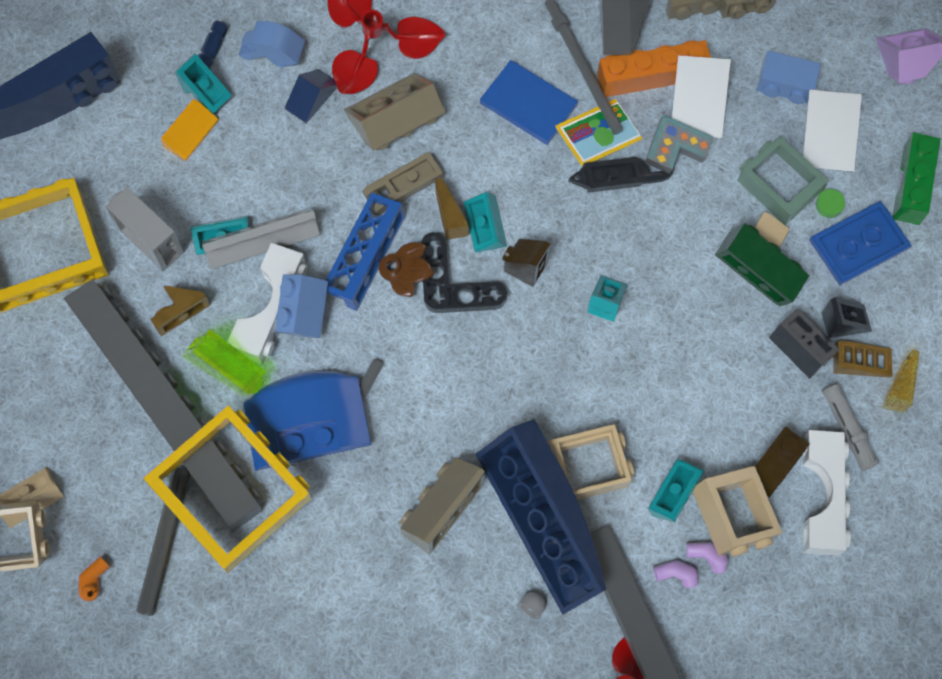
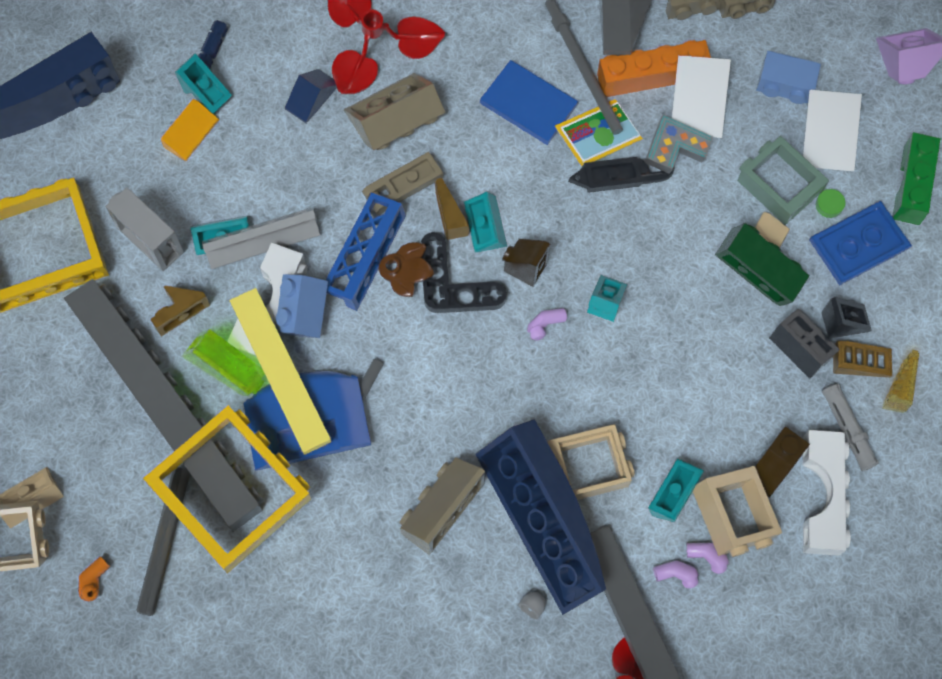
(274, 42): medium blue brick -> none
(280, 371): none -> light yellow tile
(545, 317): none -> lavender arm

